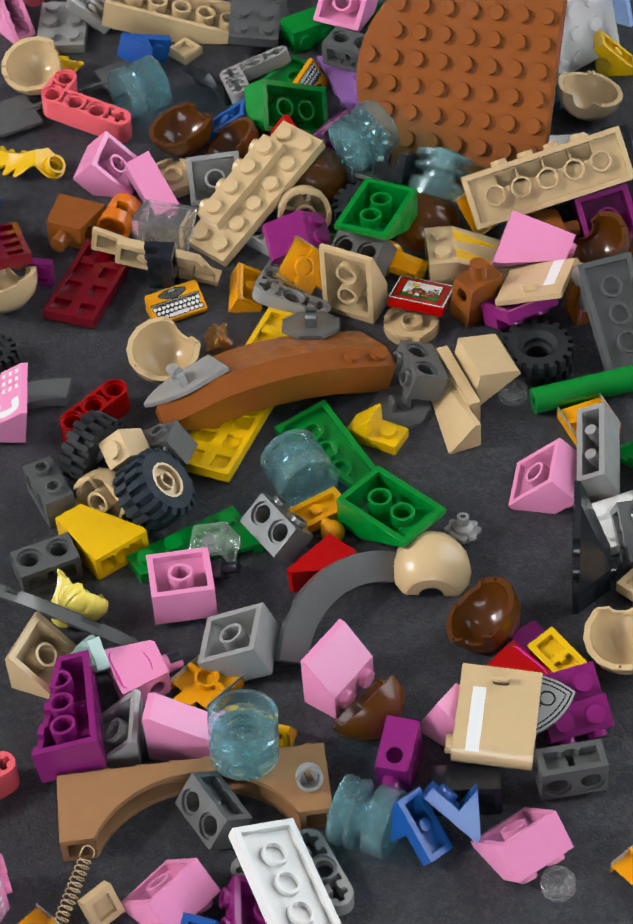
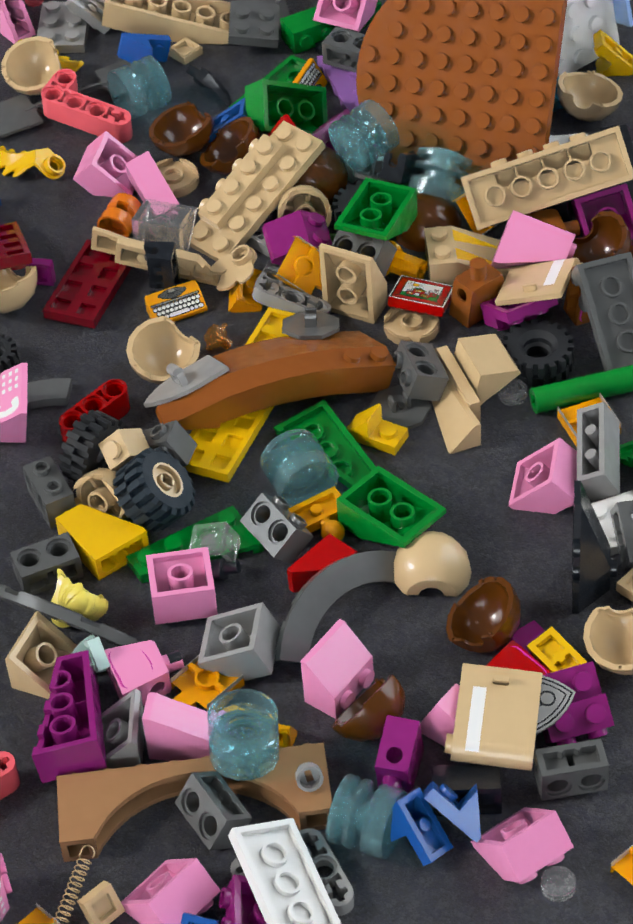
(72, 221): dark orange torso -> none
(206, 171): light grey slope -> none
(235, 267): none -> tan plate
(238, 75): light grey beam -> none
(463, 529): light grey plant -> none

